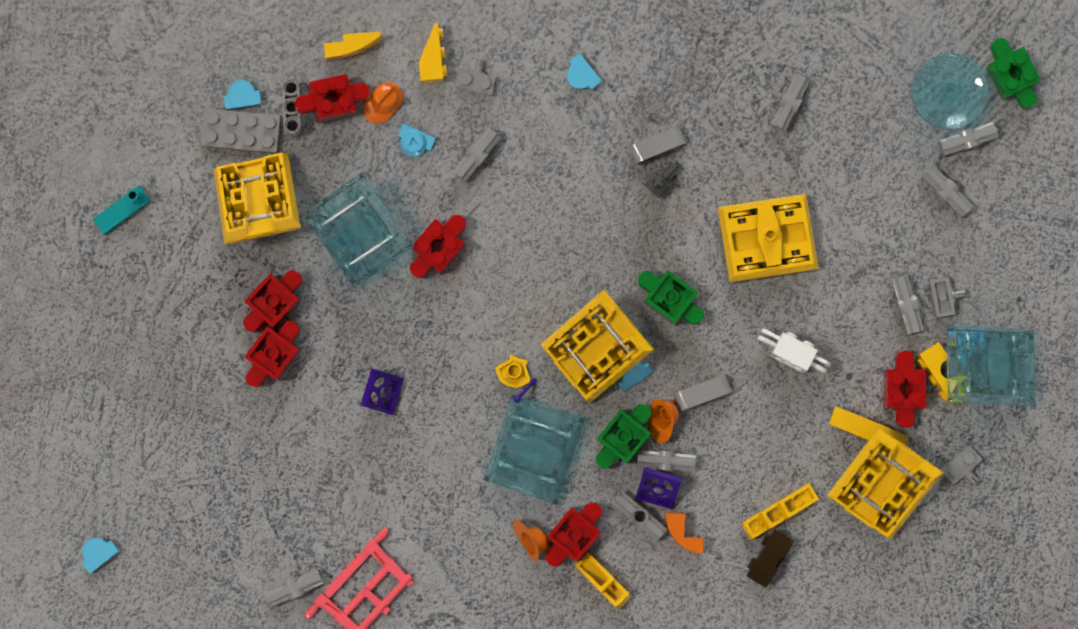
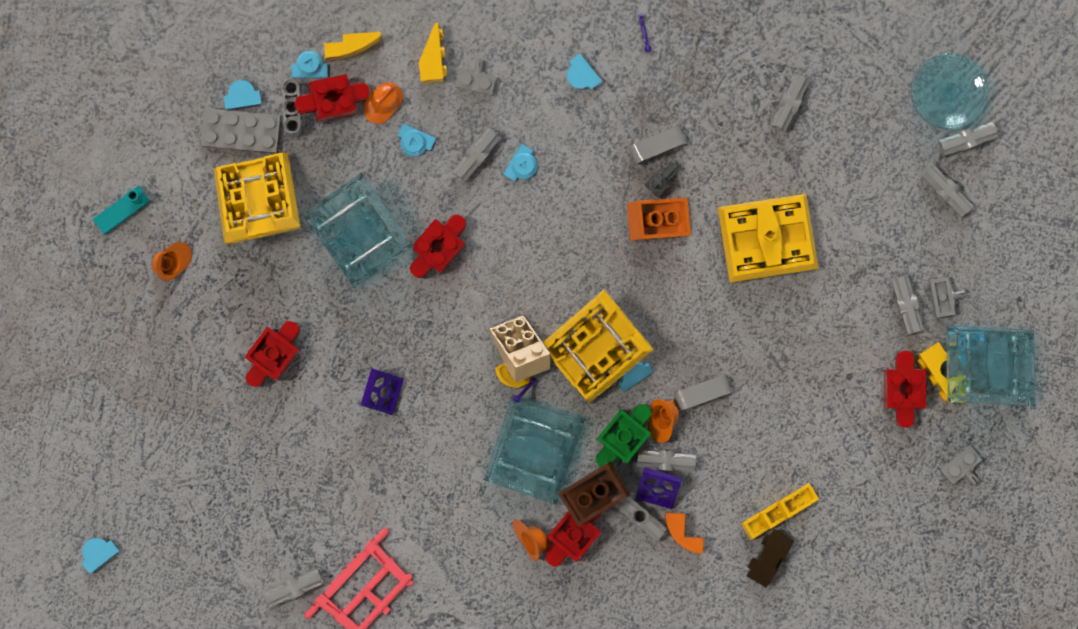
(171, 261): none -> orange piece
(272, 301): red brick -> none
(309, 66): none -> medium azure piece
(520, 348): none -> tan slope
(522, 165): none -> medium azure piece
(594, 493): none -> reddish brown slope
(603, 580): yellow slope -> none
(647, 48): none -> dark purple hinge
(658, 219): none -> orange slope
(670, 297): green brick -> none
(793, 352): white brick -> none
(860, 426): yellow slope -> none
(884, 483): yellow piece -> none
(1013, 73): green brick -> none

